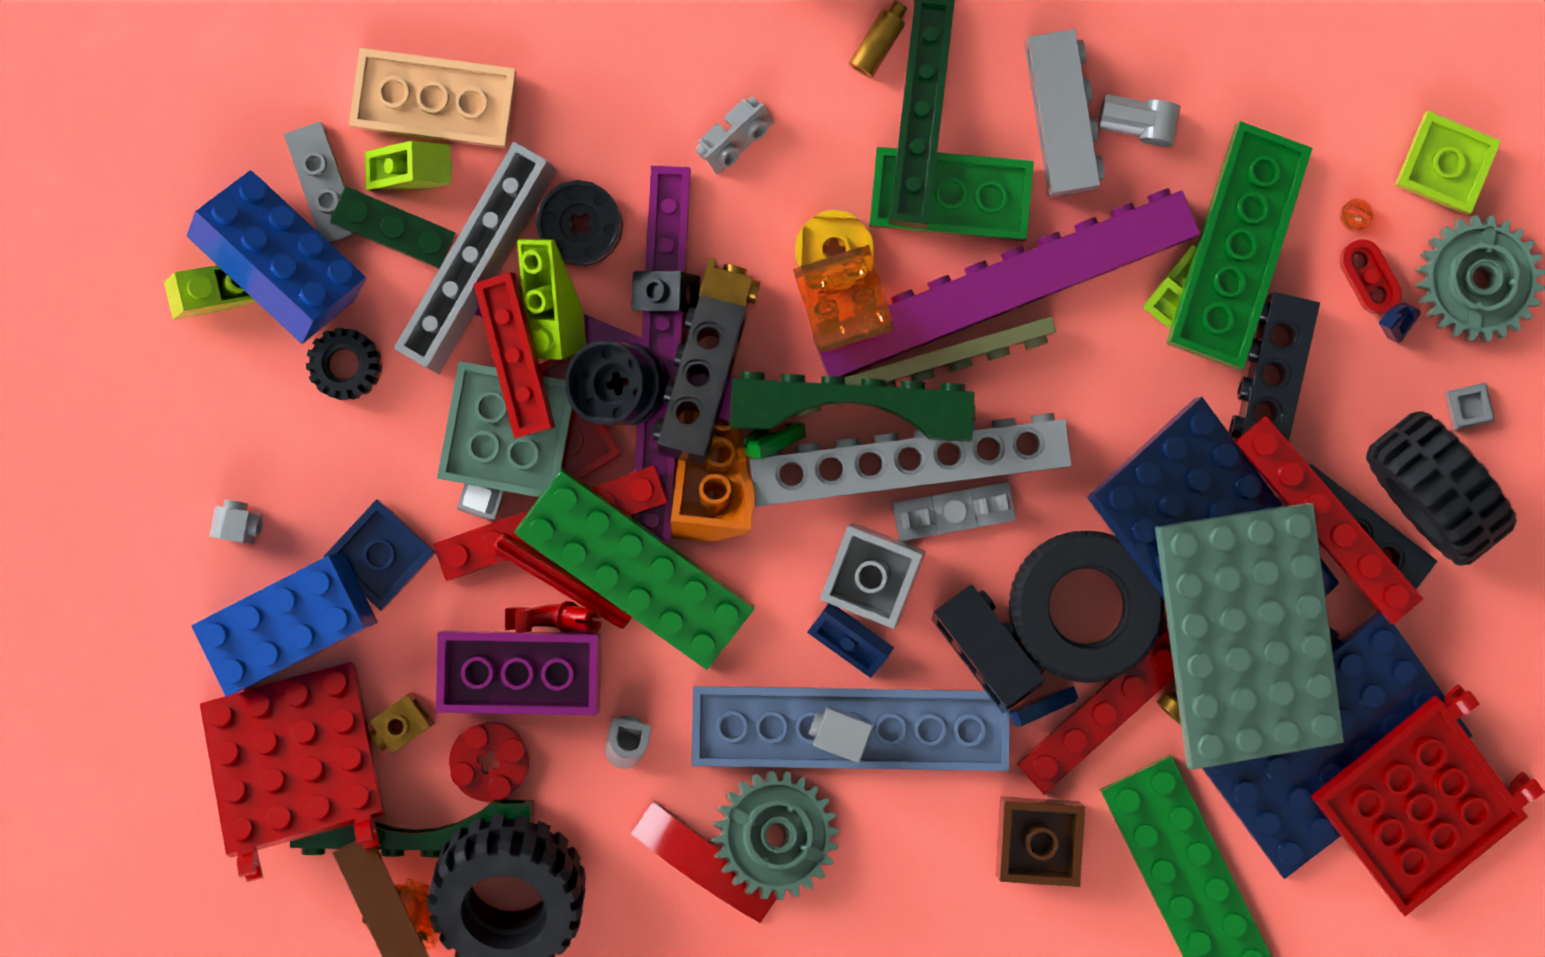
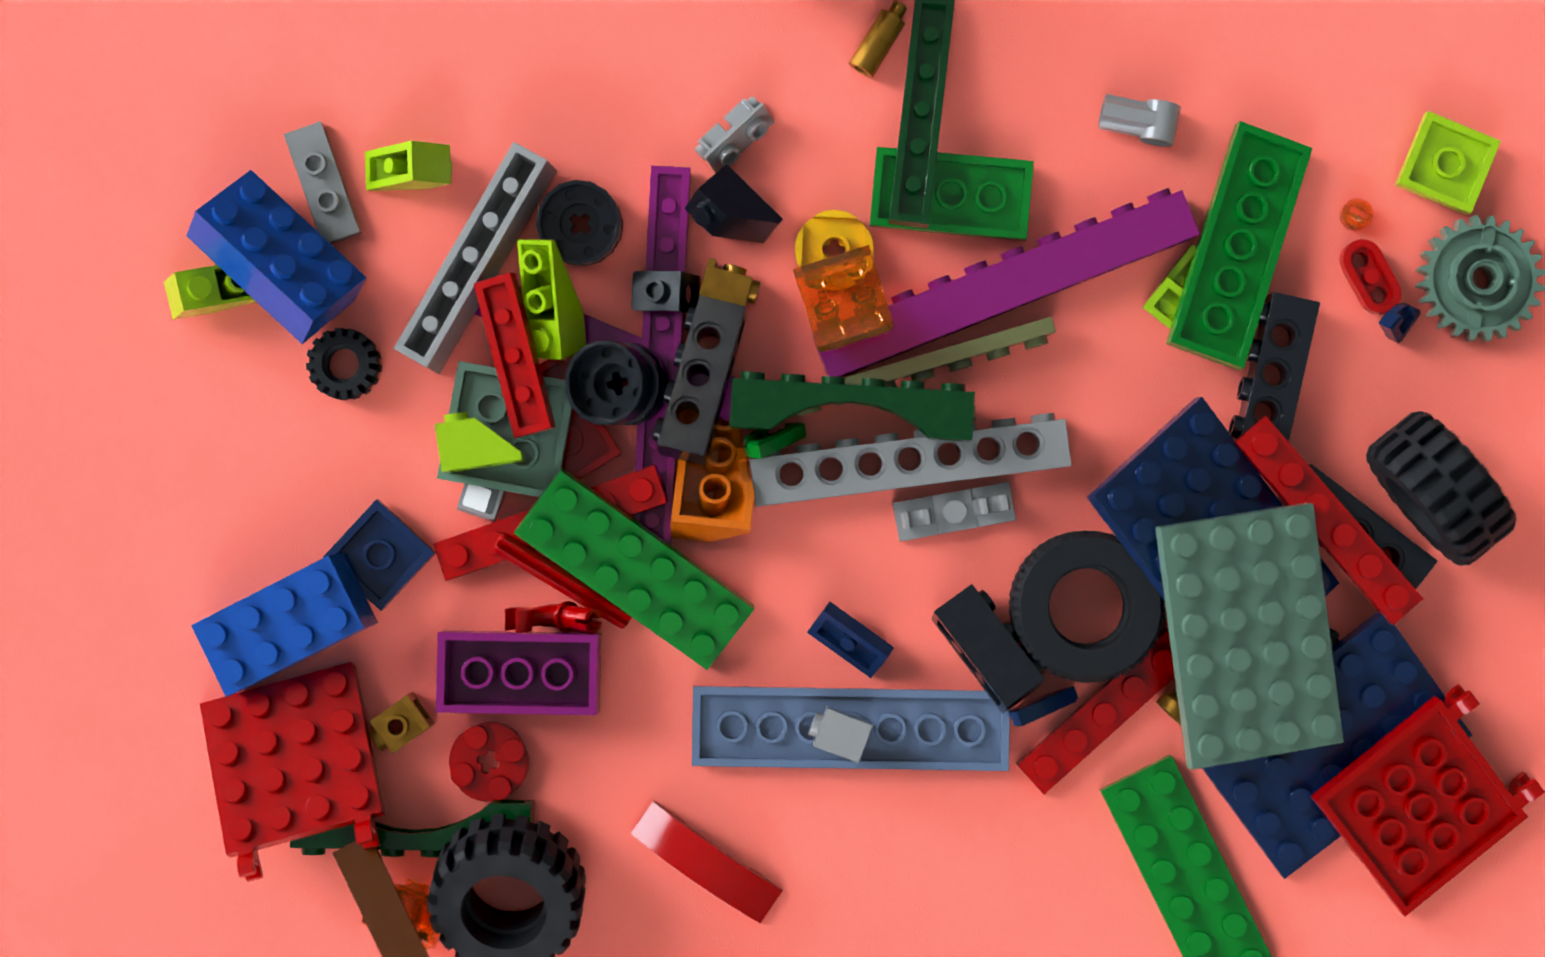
(235, 522): light grey plate -> none
(392, 227): dark green plate -> none
(432, 98): light nougat plate -> none
(471, 444): none -> lime slope
(626, 741): light grey plate -> none
(732, 208): none -> black slope
(746, 840): sand green gear -> none
(872, 575): light grey brick -> none
(1040, 841): reddish brown brick -> none
(1063, 114): light grey brick -> none
(1469, 406): light grey tile -> none

